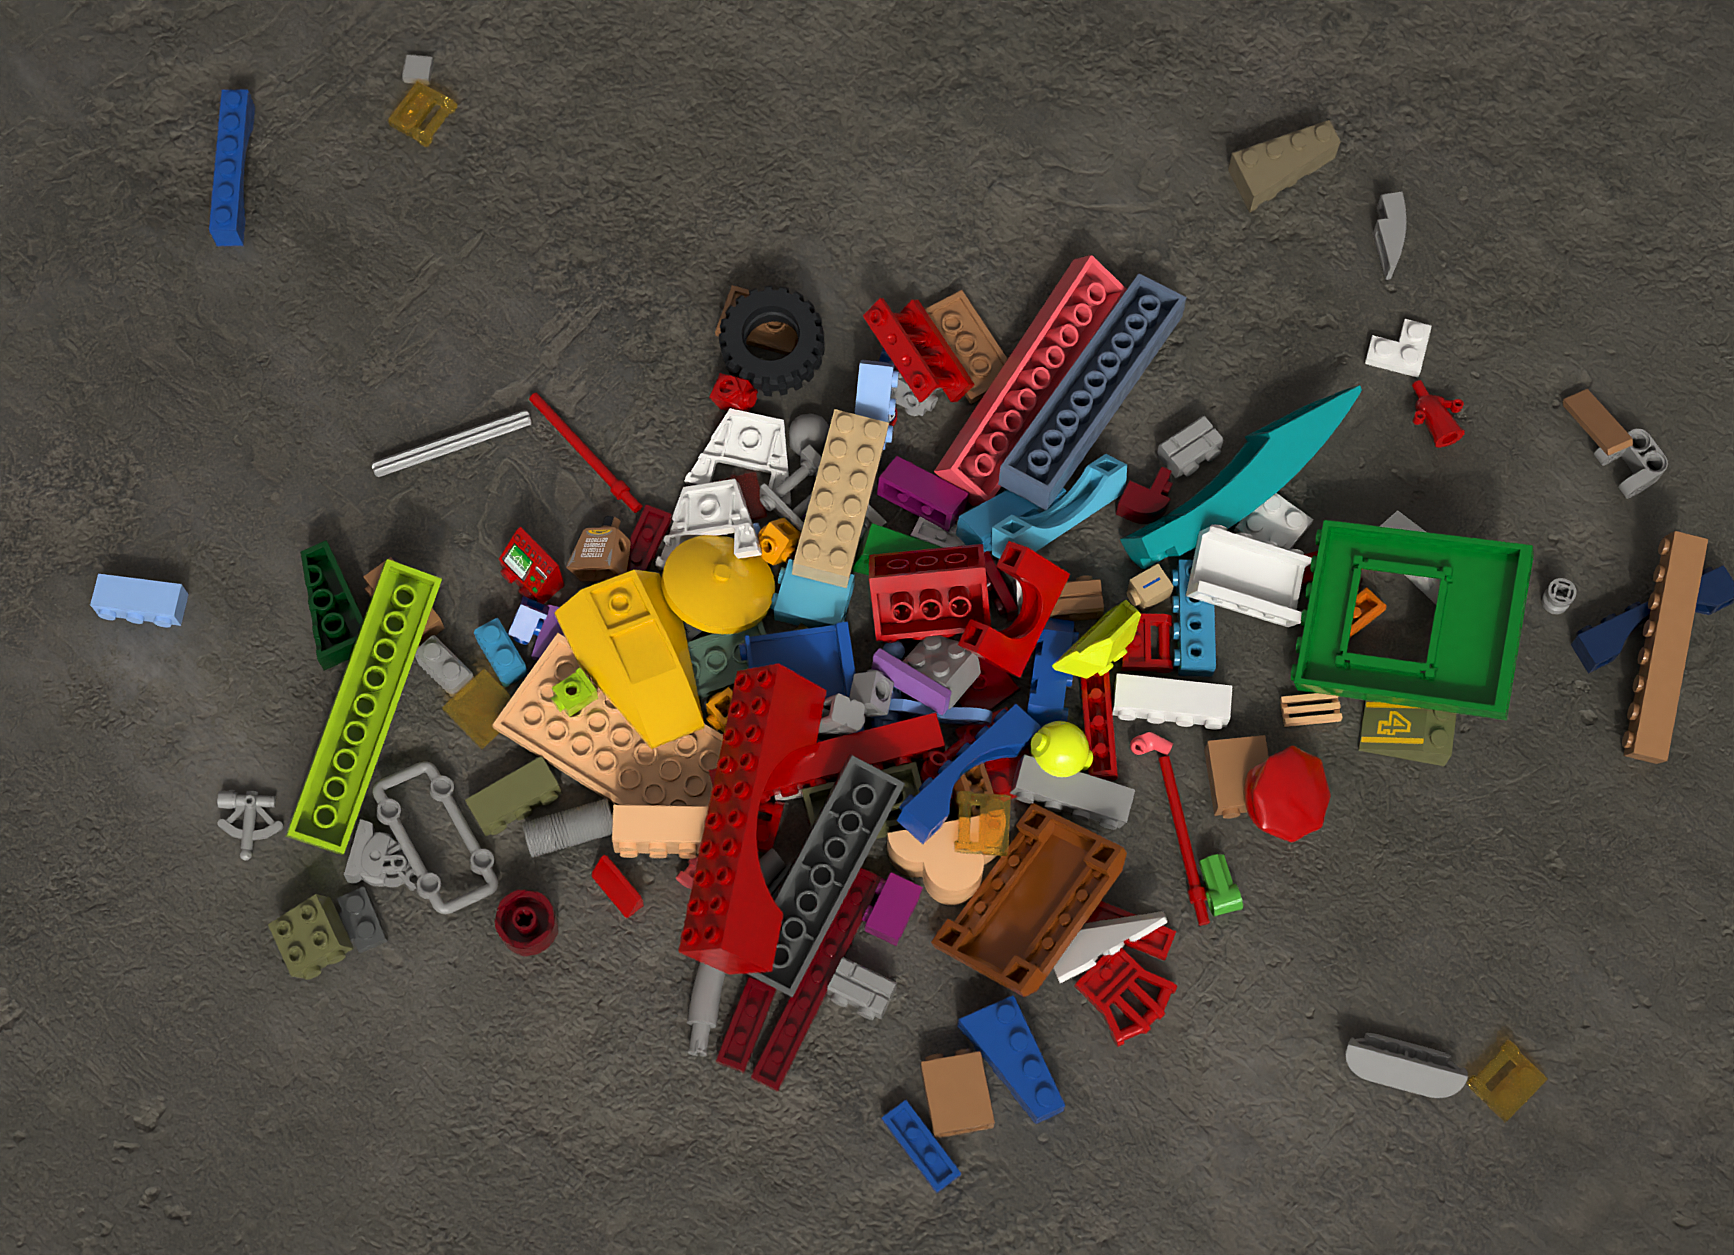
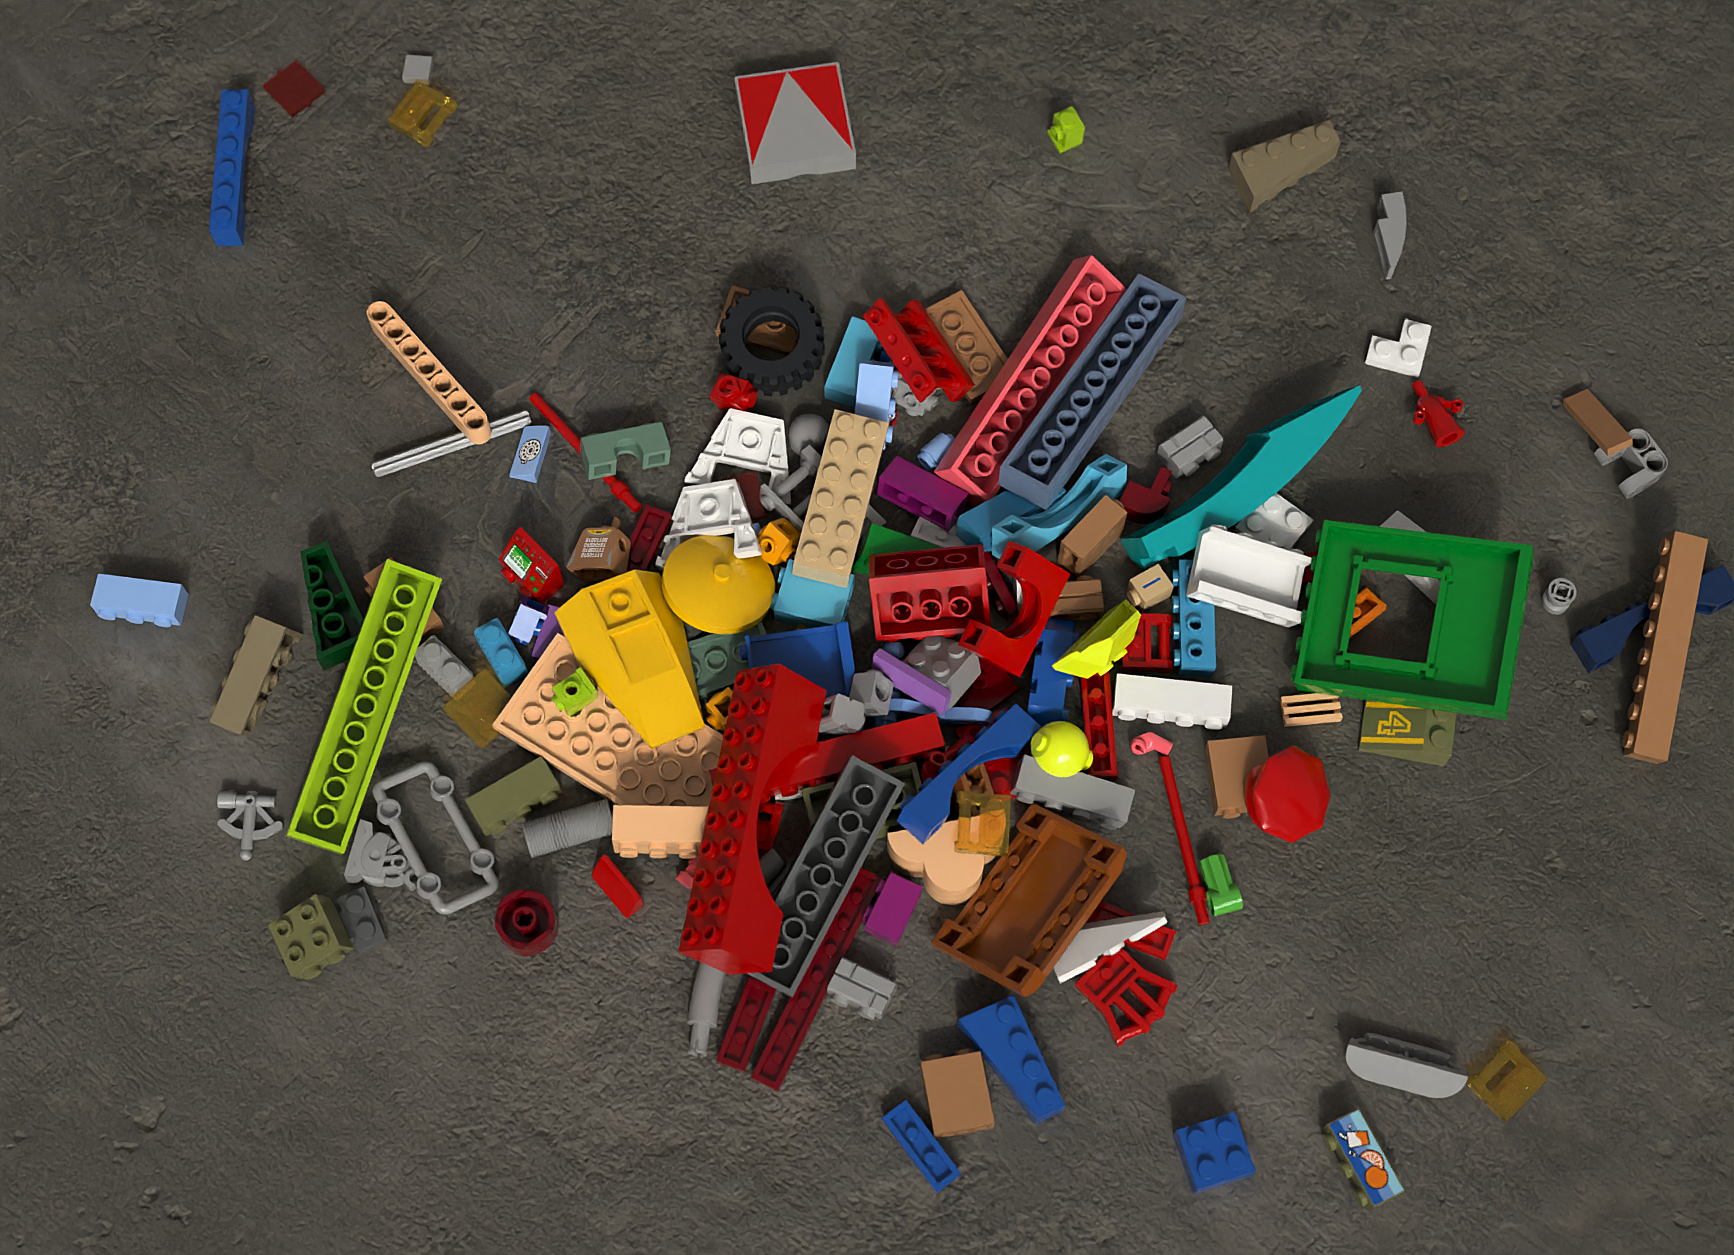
(253, 675): none -> dark tan wedge
(294, 89): none -> clear red piece
(431, 382): none -> light nougat beam
(530, 453): none -> light blue slope
(644, 441): none -> sand green arch
(795, 122): none -> light grey tile
(857, 345): none -> medium azure brick
(934, 451): none -> light blue brick
(1066, 130): none -> lime brick
(1092, 536): none -> medium nougat brick
(1214, 1153): none -> blue brick
(1362, 1160): none -> brick

